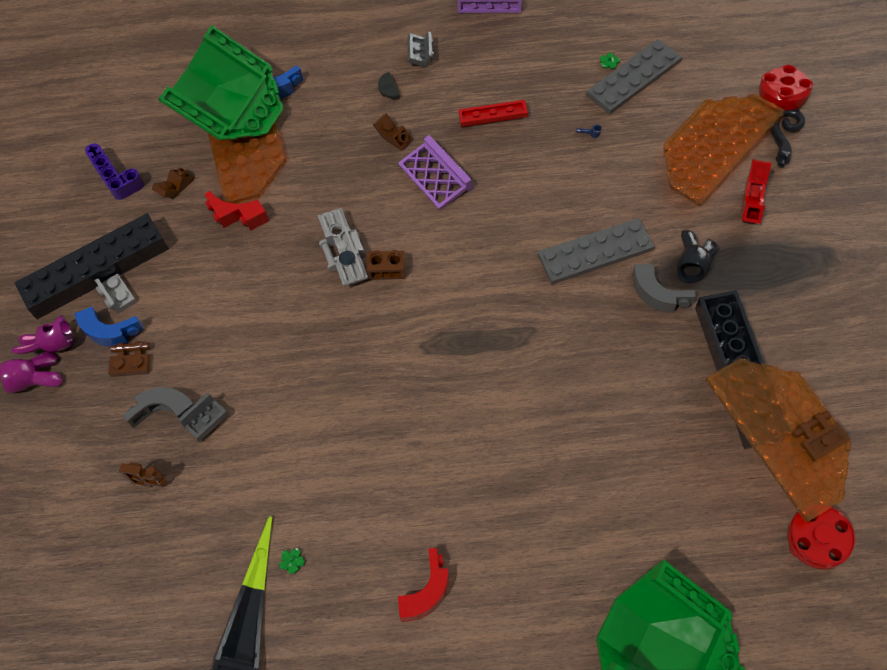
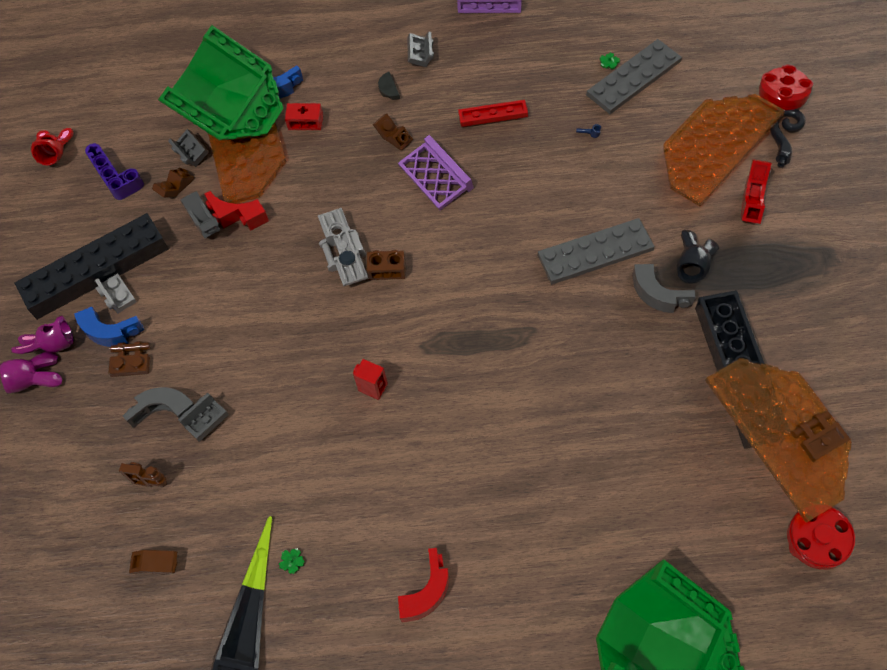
(49, 148): none -> red piece
(153, 561): none -> reddish brown slope
(189, 148): none -> dark grey bracket
(199, 214): none -> dark grey arch
(304, 116): none -> red brick
(370, 379): none -> red brick

